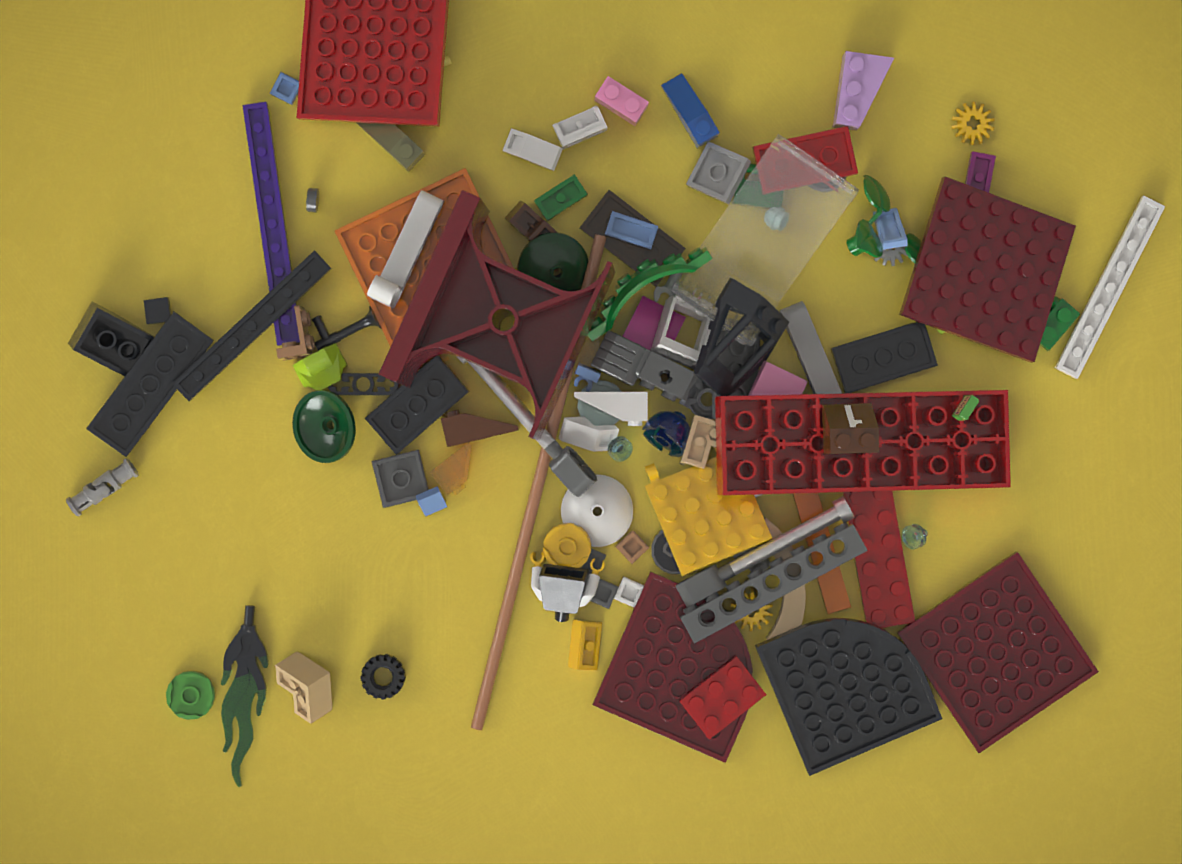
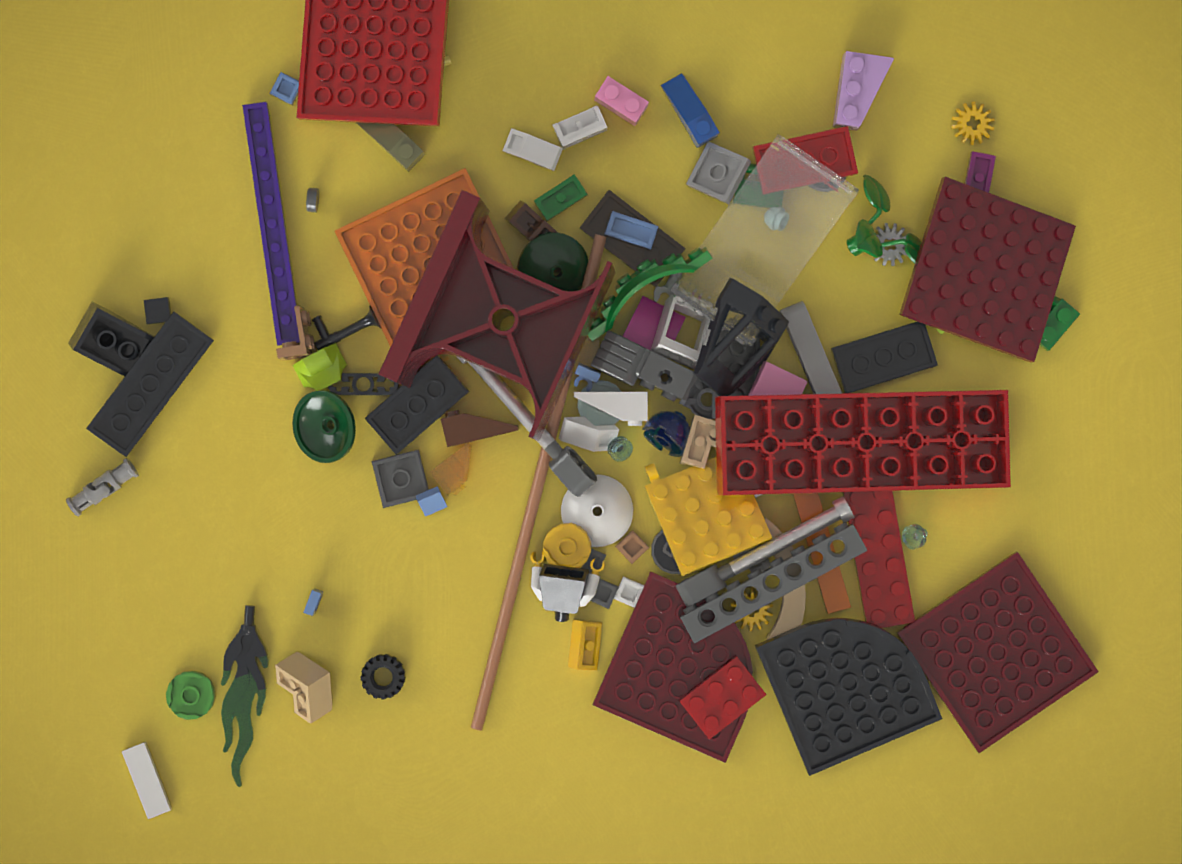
(146, 780): none -> white tile
(252, 326): black tile -> none
(313, 602): none -> medium blue tile
(406, 251): white beam -> none
(850, 429): reddish brown slope -> none
(890, 229): light blue tile -> none
(965, 407): bright green tile -> none
(1109, 287): white plate -> none

